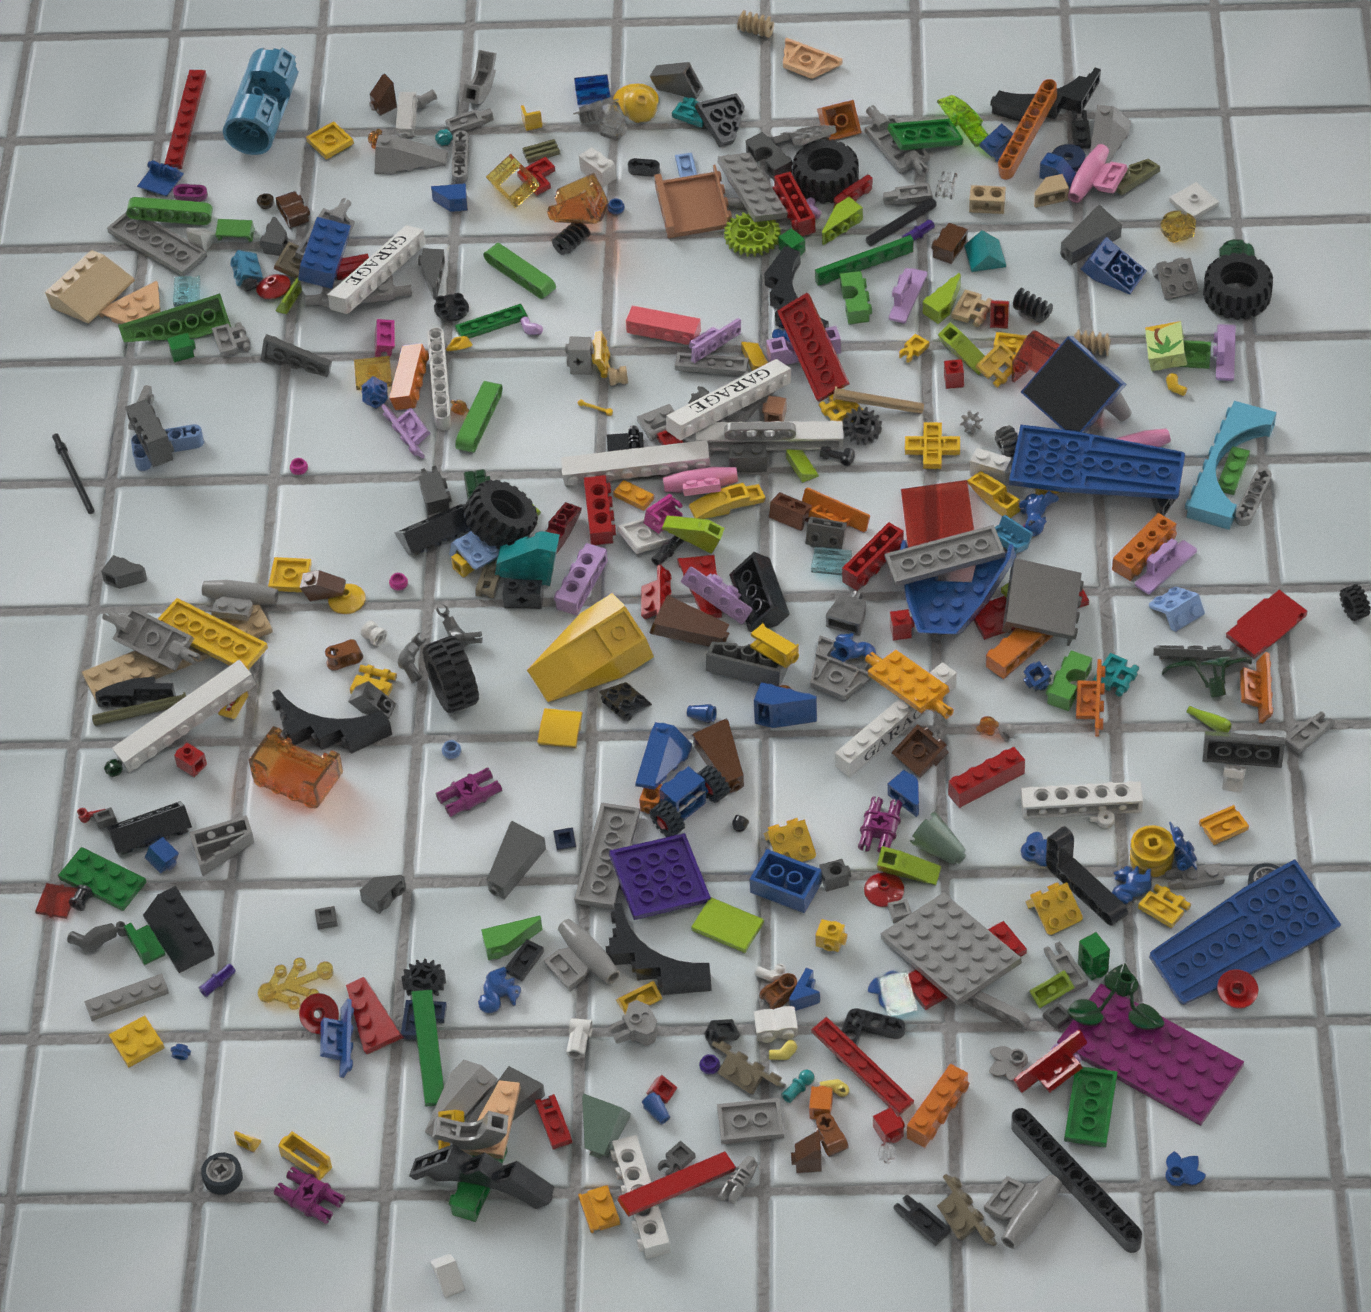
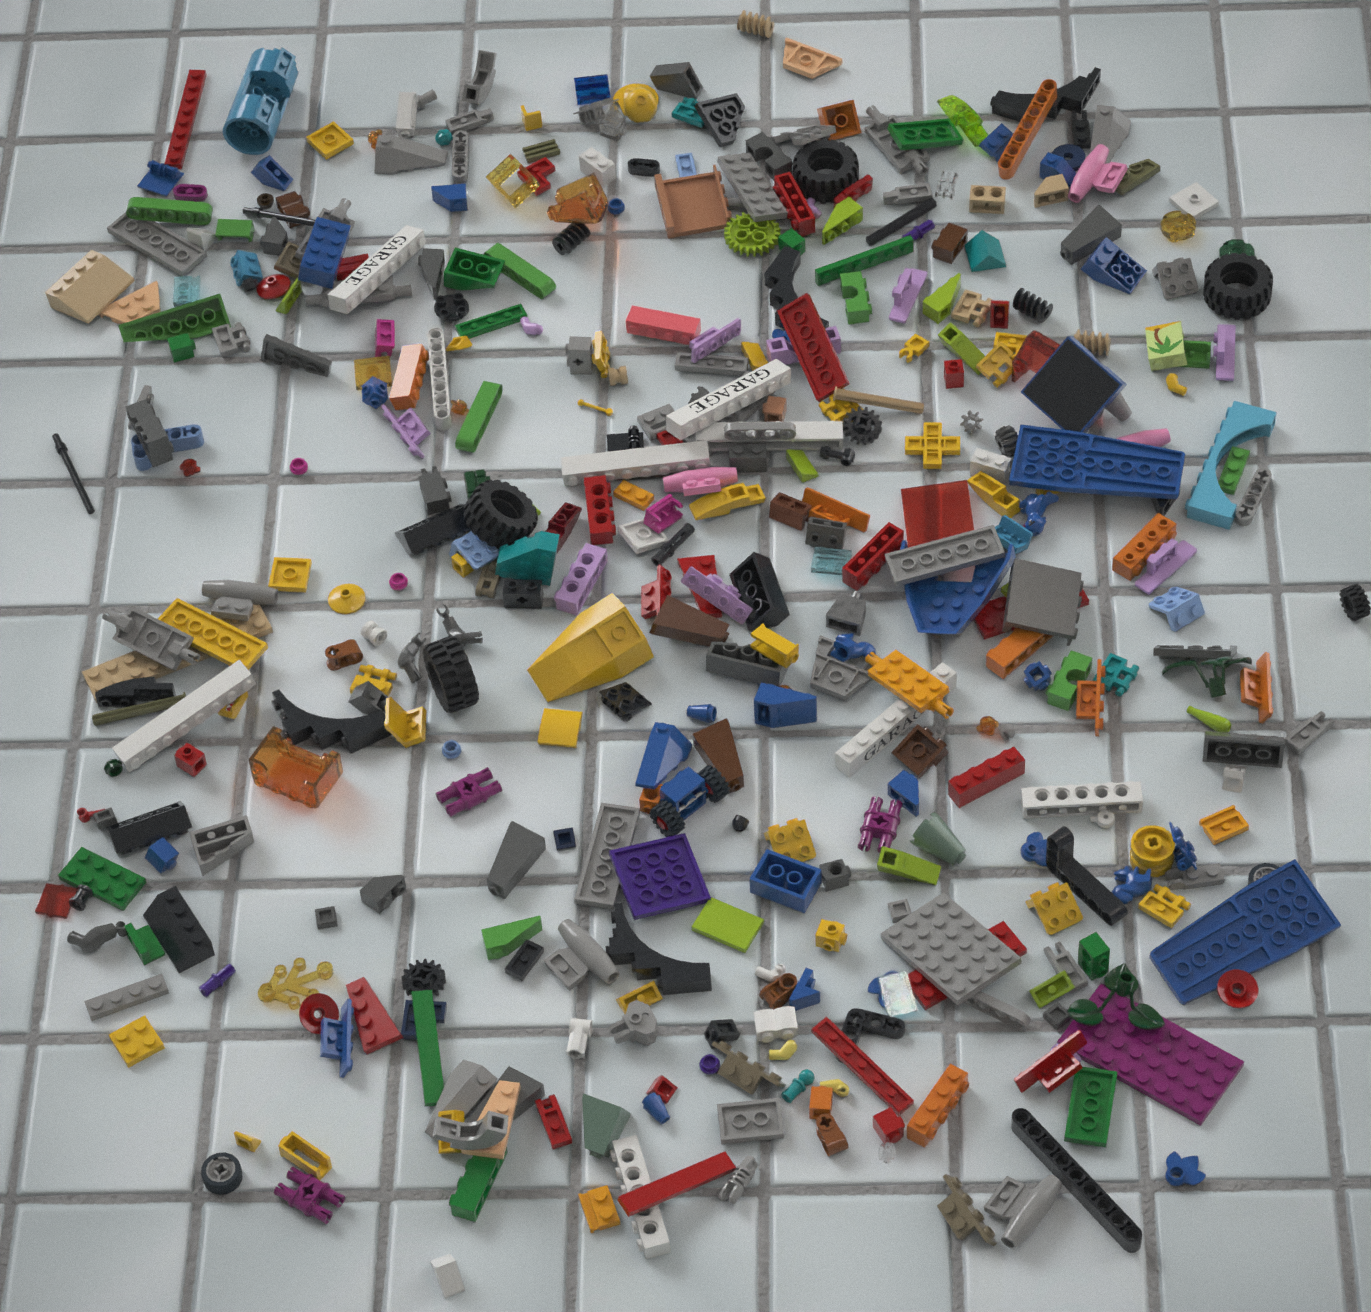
(123, 573): dark grey slope -> none
(180, 1052): blue plate -> none
(189, 467): none -> clear red plate
(259, 213): none -> black bar
(271, 174): none -> blue slope
(321, 585): reddish brown slope -> none
(383, 96): reddish brown slope -> none
(406, 727): none -> yellow bracket
(456, 1165): black arch -> none
(472, 270): none -> green slope
(495, 988): blue animal -> none
(678, 1157): dark grey plate -> none
(696, 531): lime slope -> none
(807, 1154): reddish brown slope -> none
(881, 895): red dish -> none
(901, 624): red brick -> none
(923, 1220): black hinge -> none
(1005, 1062): light grey plate -> none
(1266, 623): red piece -> none

